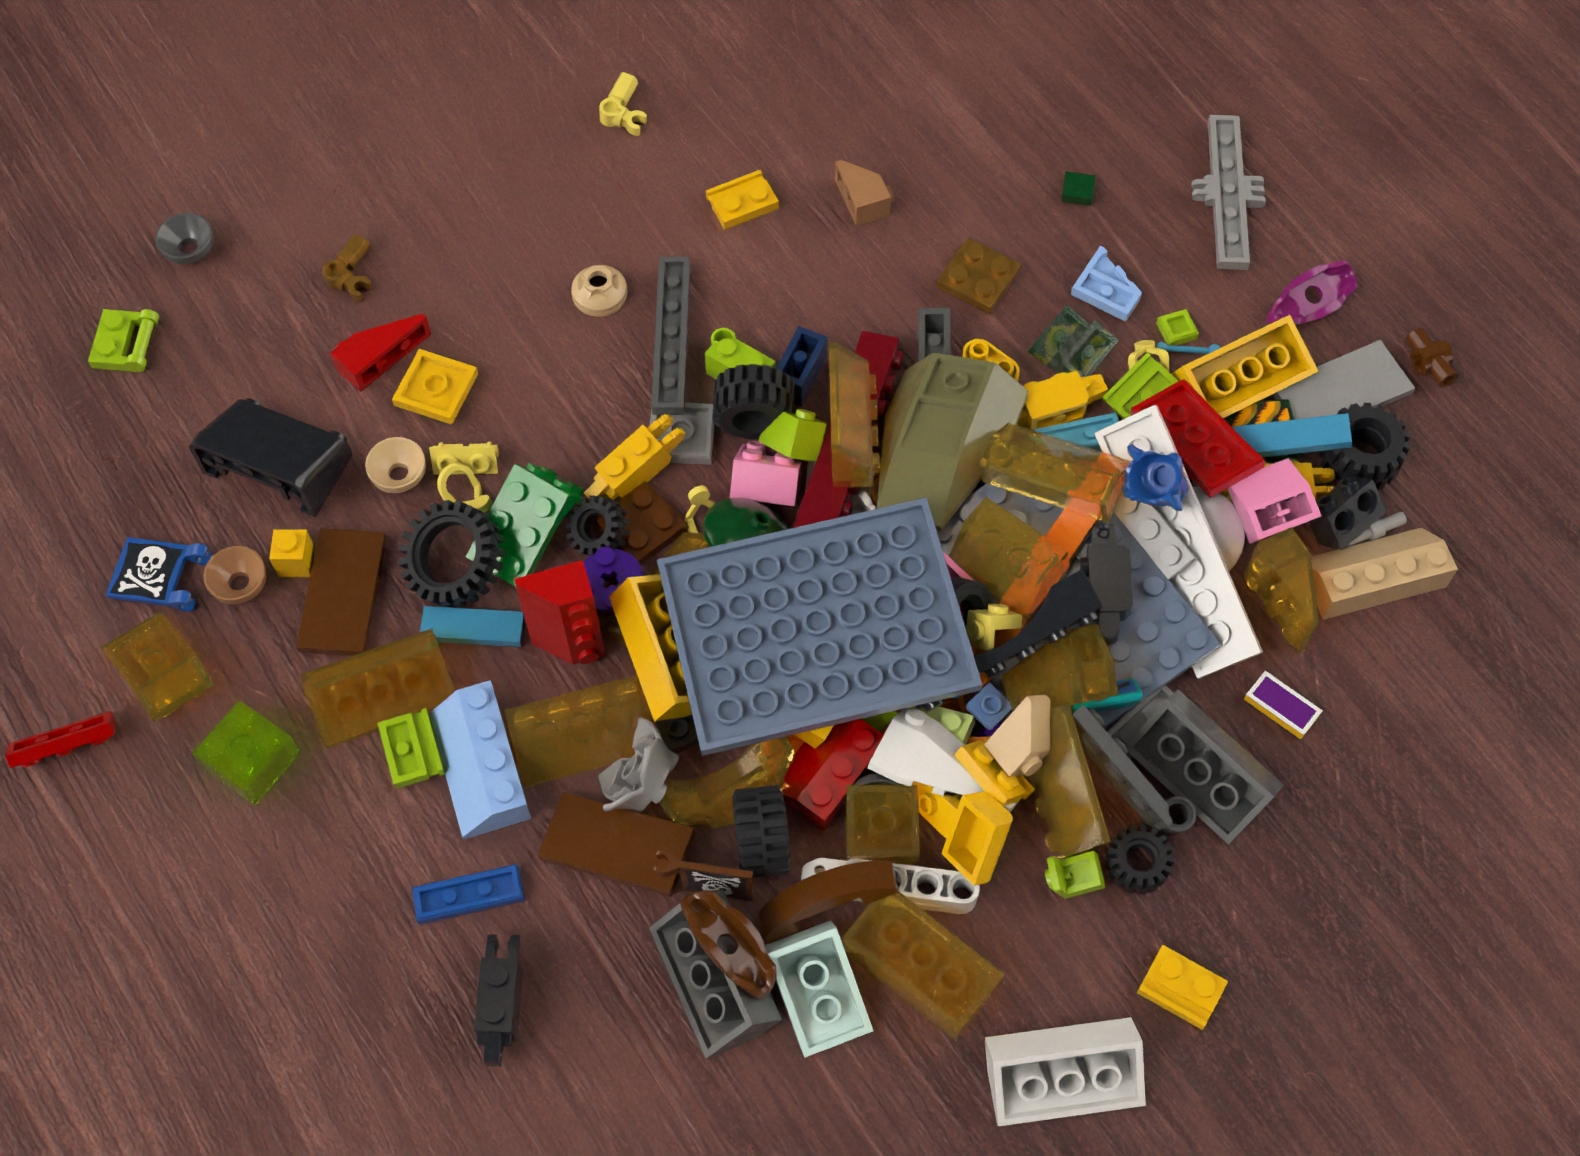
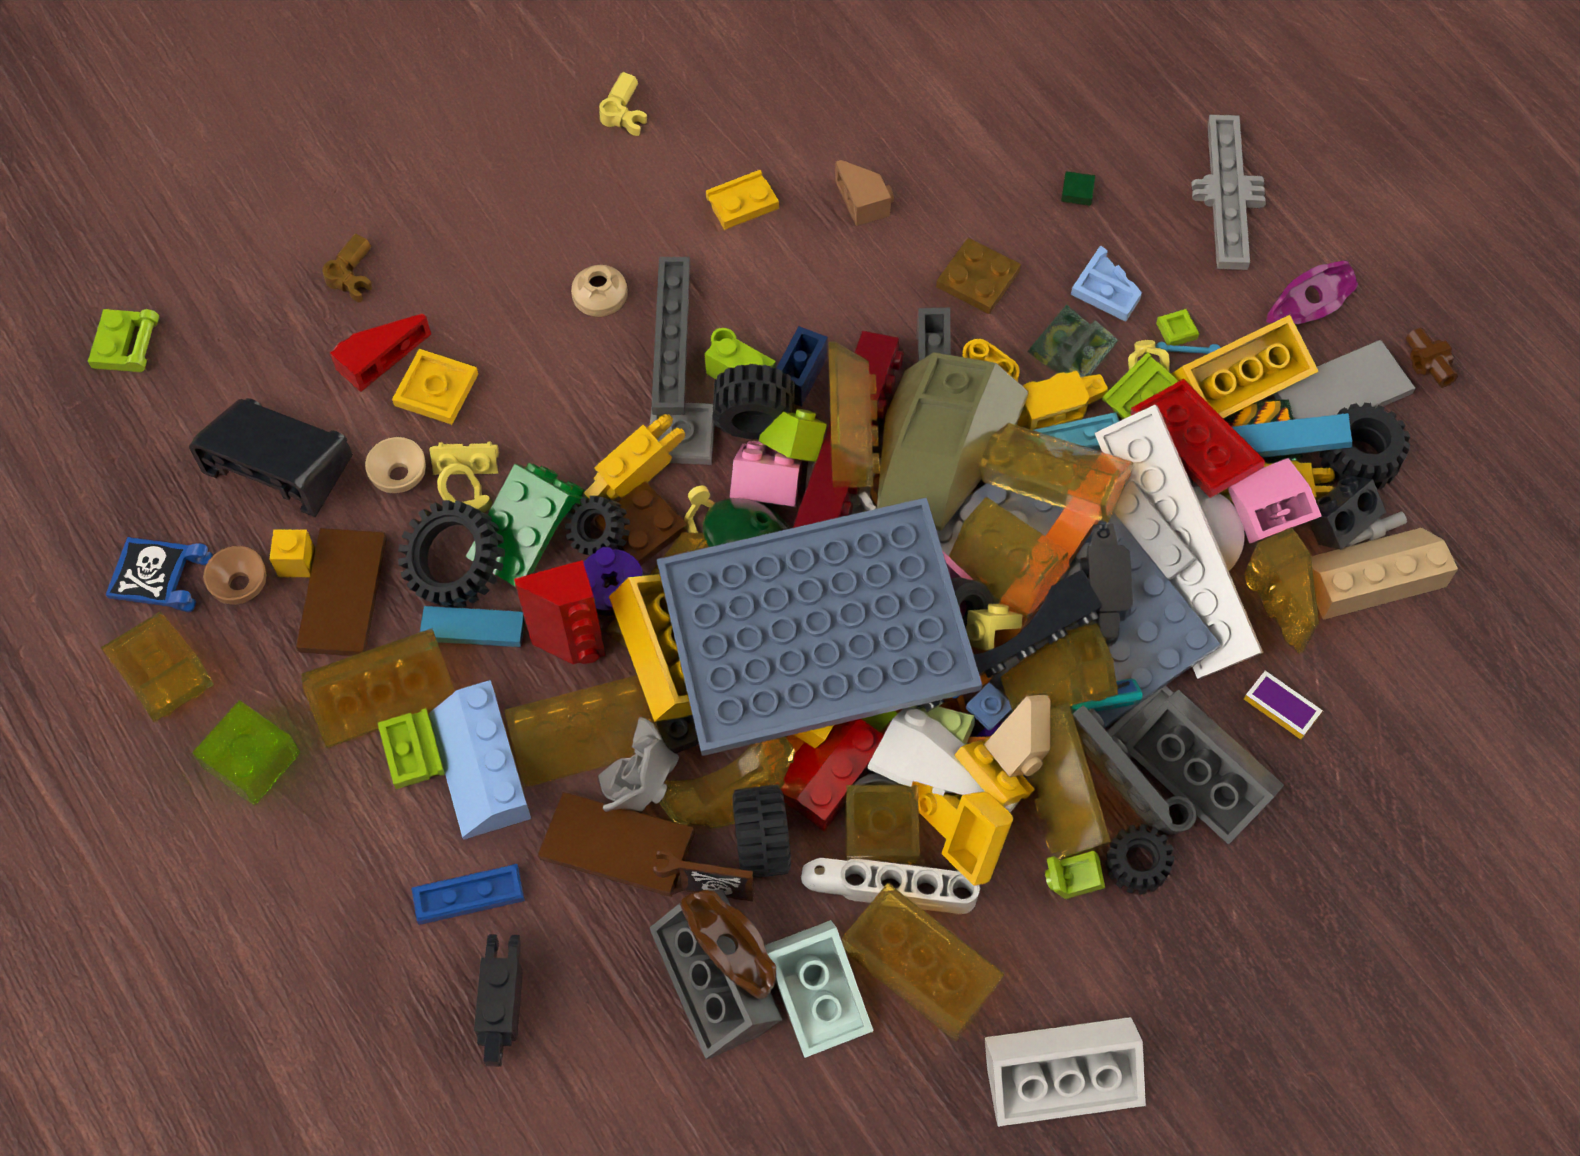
(61, 740): red plate -> none
(181, 230): dark grey piece -> none
(825, 891): reddish brown slope -> none
(1155, 478): blue hair -> none
(1182, 987): yellow plate -> none

